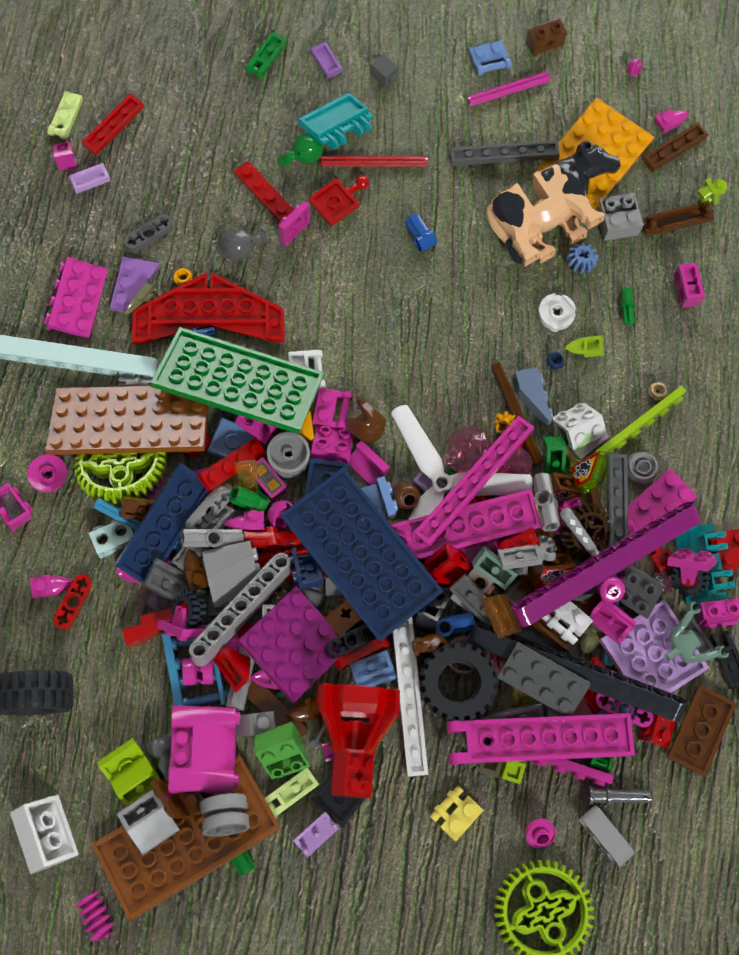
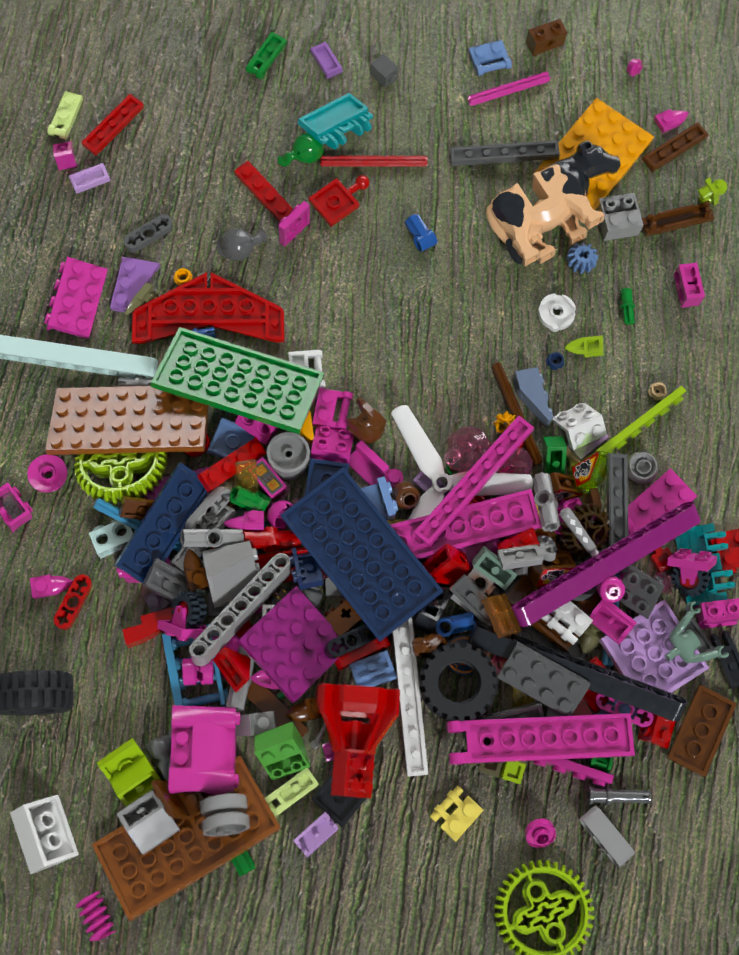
(394, 476): none -> dark pink plate

